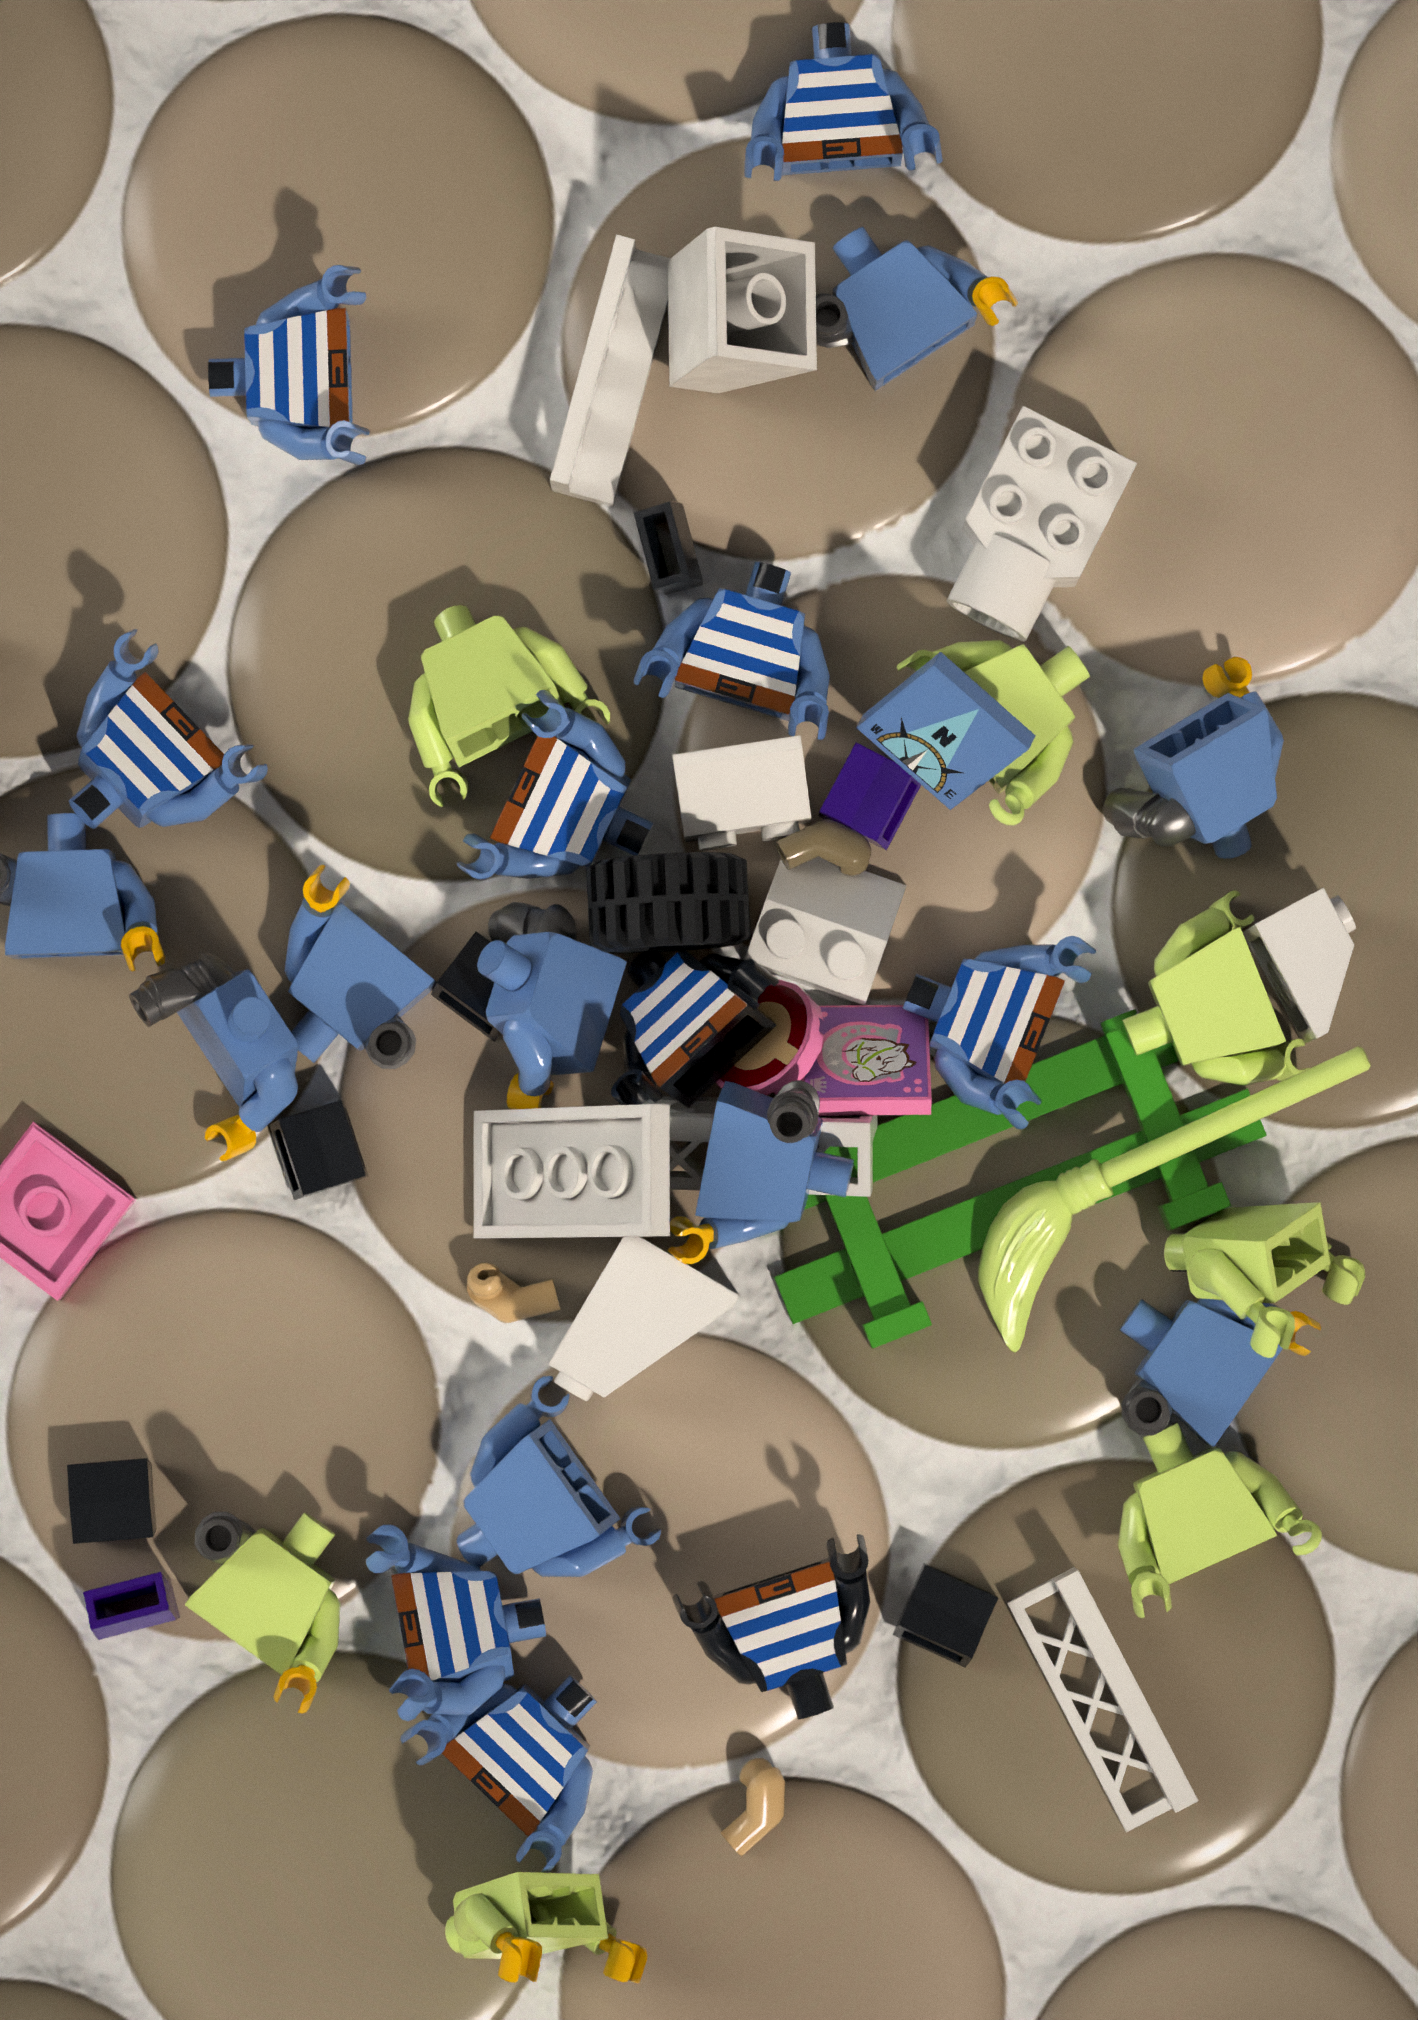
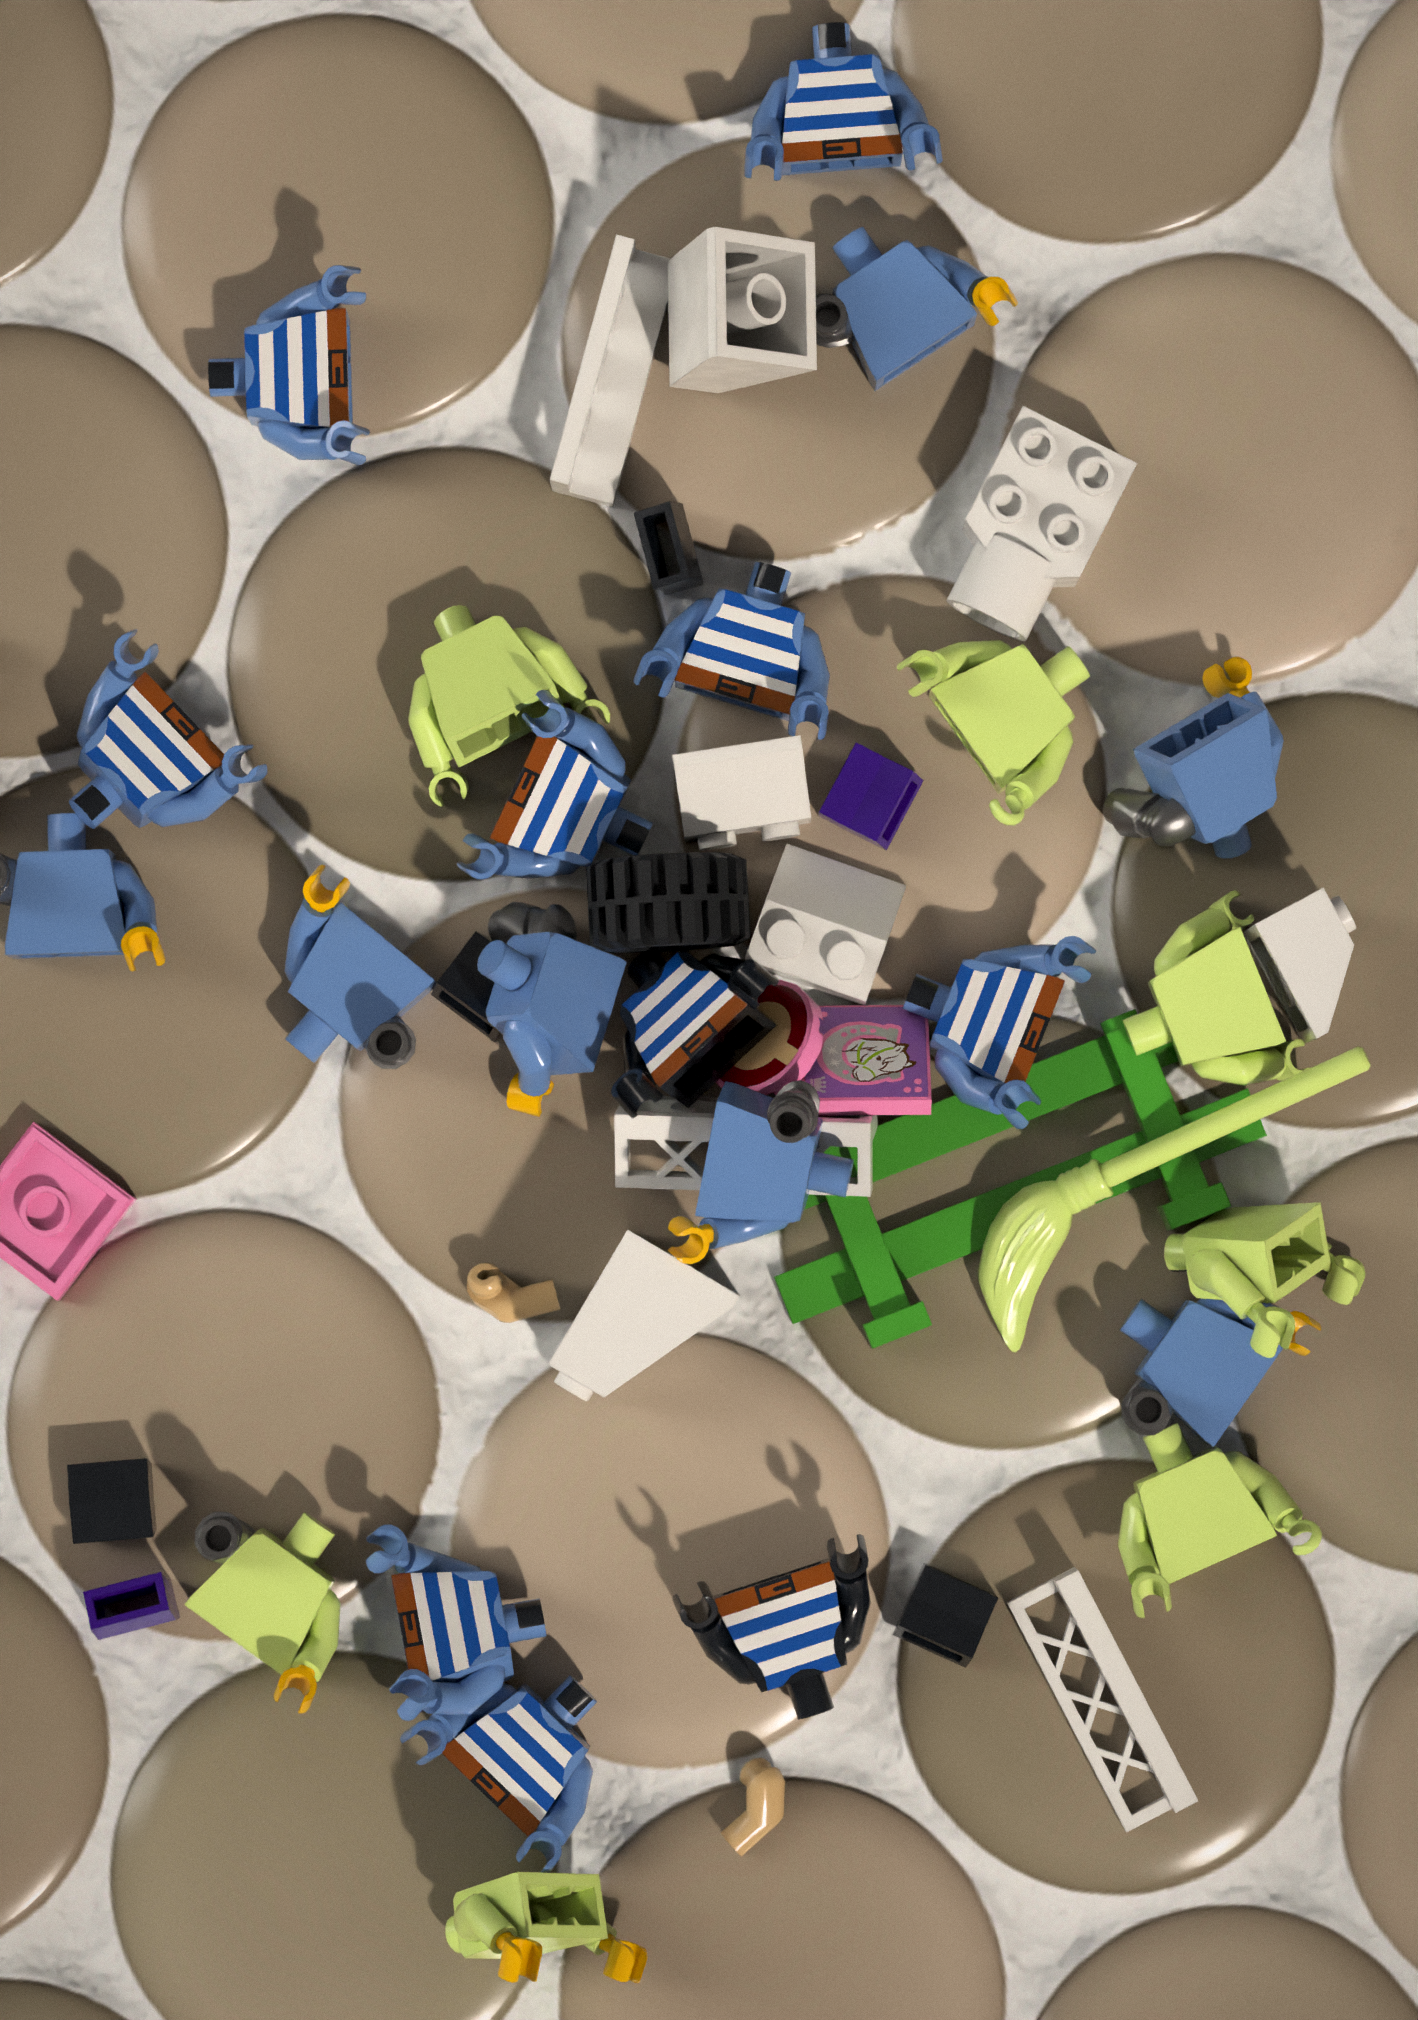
(237, 1035): medium blue torso -> none
(318, 1149): black piece -> none
(539, 1501): medium blue torso -> none
(572, 1172): white plate -> none
(829, 841): dark tan arm -> none
(945, 731): medium blue tile -> none

